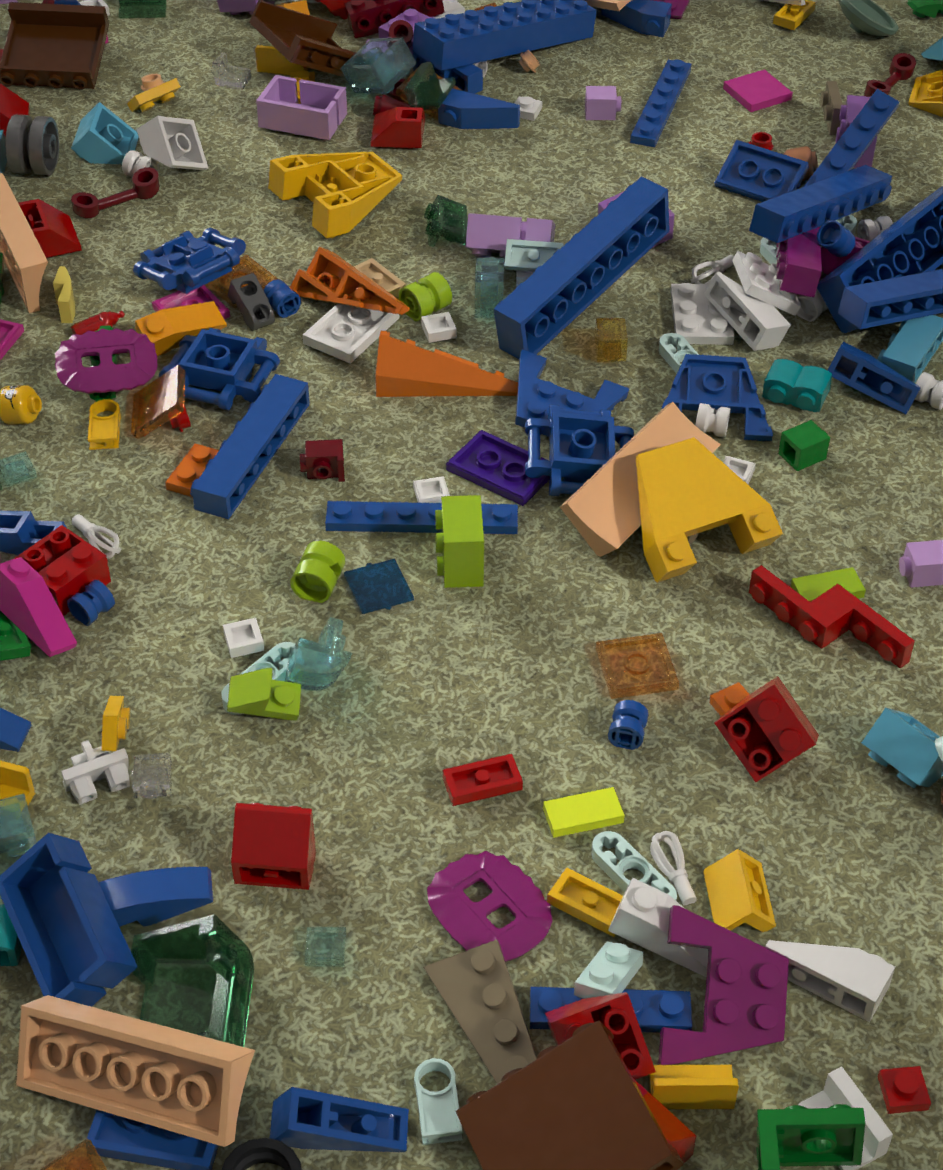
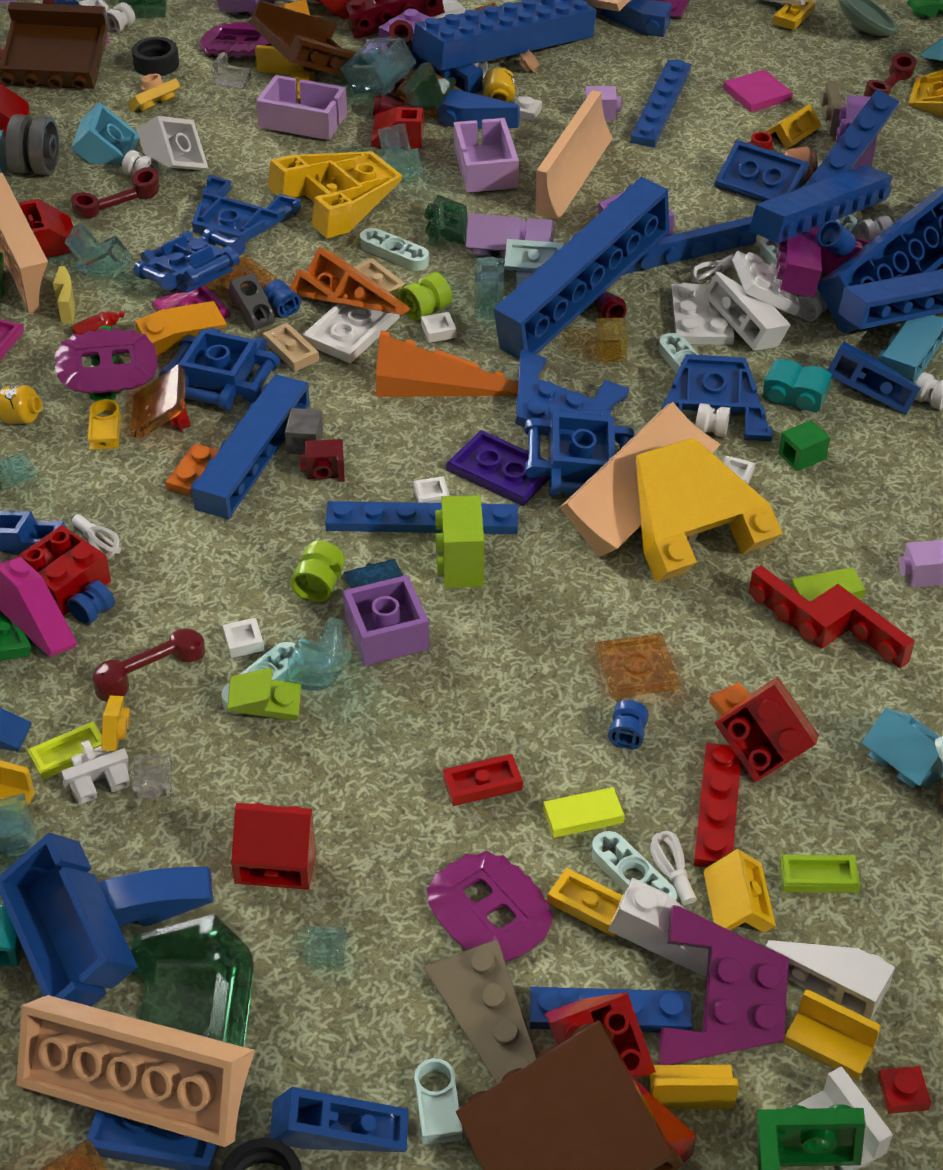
(56, 753): none -> neon yellow tile
(95, 258): none -> clear light blue brick
(112, 676): none -> dark red piece
(122, 19): none -> white wheel
(145, 50): none -> black tyre
(215, 40): none -> magenta piece
(235, 217): none -> blue wing
(291, 347): none -> tan plate
(301, 427): none -> flat silver panel
(386, 620): none -> medium lavender brick
(398, 151): none -> clear light blue brick
(409, 256): none -> light aqua beam
(487, 165): none -> lavender piece
(499, 84): none -> yellow head
(572, 158): none -> light nougat arch
(609, 971): light aqua plate -> none
(610, 306): none -> dark red cone
(697, 243): none -> blue plate
(717, 805): none -> red plate
(796, 126): none -> yellow panel
(819, 873): none -> lime tile
(832, 1034): none -> yellow panel

